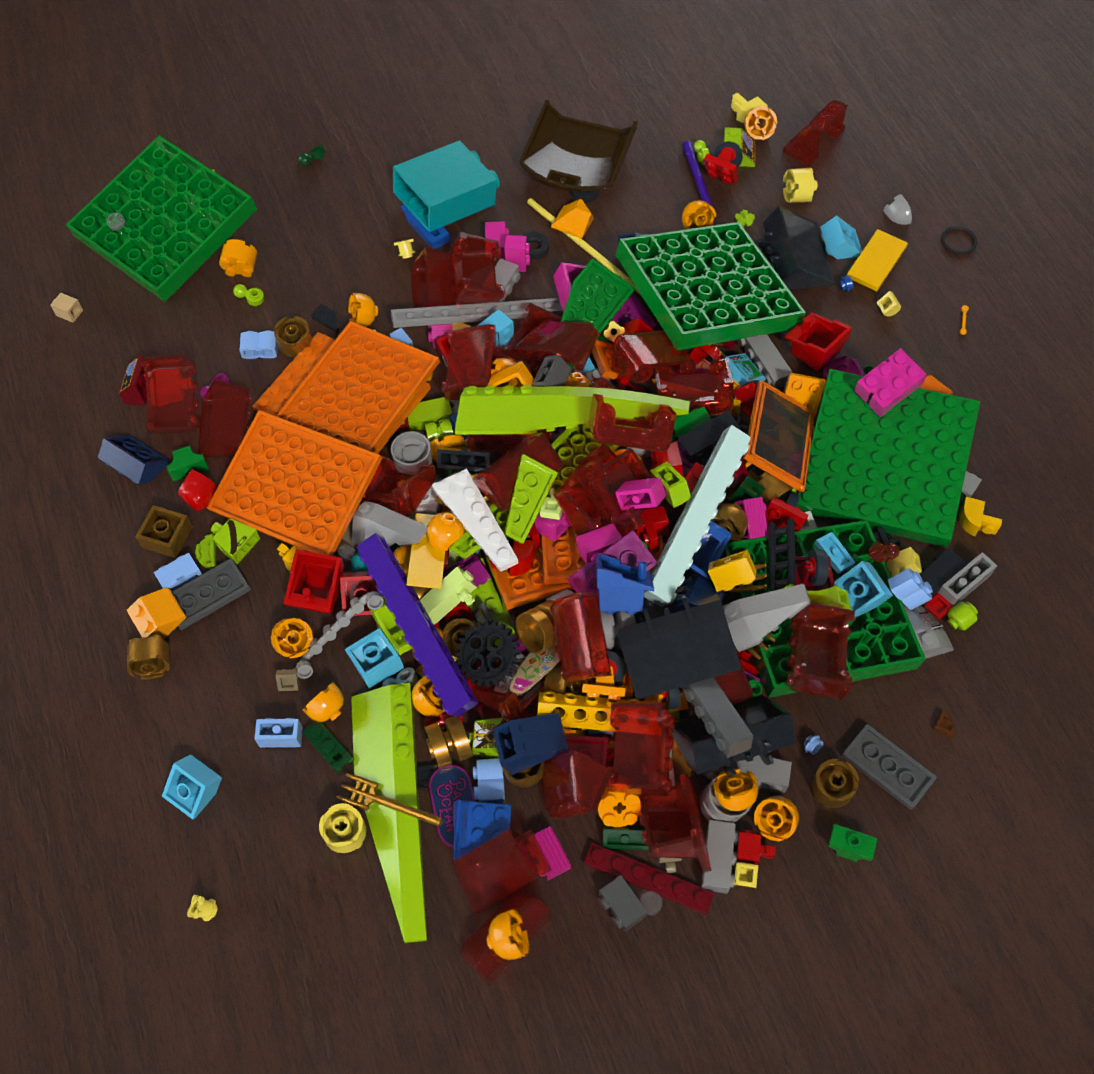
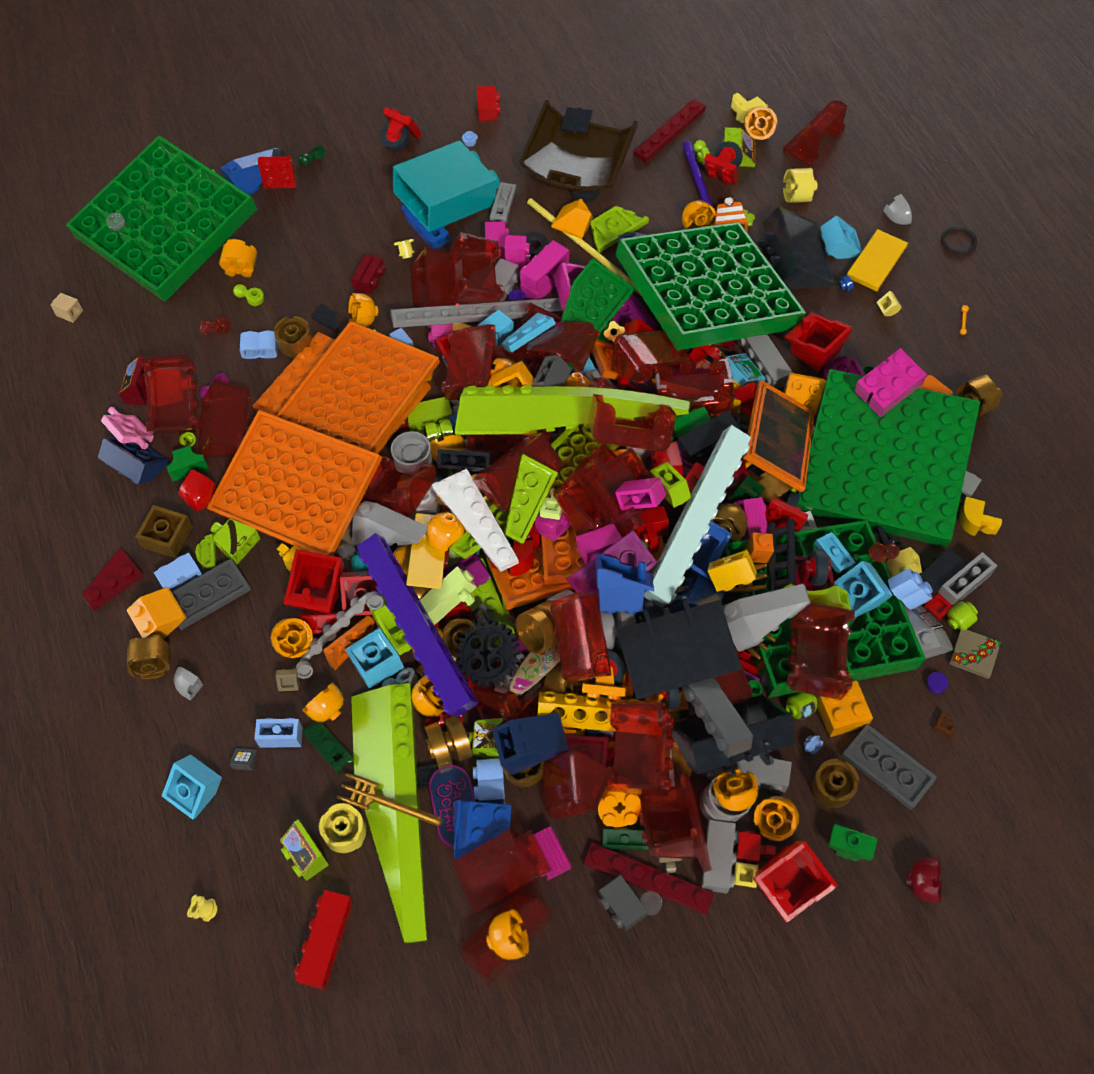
(112, 580): none -> dark red wing
(127, 428): none -> bright pink plate
(187, 683): none -> light grey brick
(189, 437): none -> lime hinge
(220, 325): none -> clear red plate
(243, 759): none -> slope
(245, 172): none -> blue wedge
(277, 170): none -> red plate
(302, 851): none -> slope
(318, 620): none -> red plate
(323, 940): none -> red brick
(336, 651): none -> orange wing
(368, 274): none -> dark red brick
(396, 133): none -> plate
(469, 138): none -> light blue plate
(488, 103): none -> red brick
(503, 202): none -> light grey plate
(516, 295): none -> dark purple tile
(528, 331): none -> medium azure wing
(533, 275): none -> dark pink piece
(577, 120): none -> black piece
(612, 224): none -> lime wing
(669, 130): none -> dark red plate
(730, 213): none -> torso
(760, 547): none -> orange brick
(794, 880): none -> red piece
(801, 705): none -> lime head
(844, 714): none -> light orange brick
(926, 879): none -> dark red cylinder
(937, 683): none -> dark purple tile
(975, 653): none -> dark tan tile
(982, 390): none -> pearl gold brick

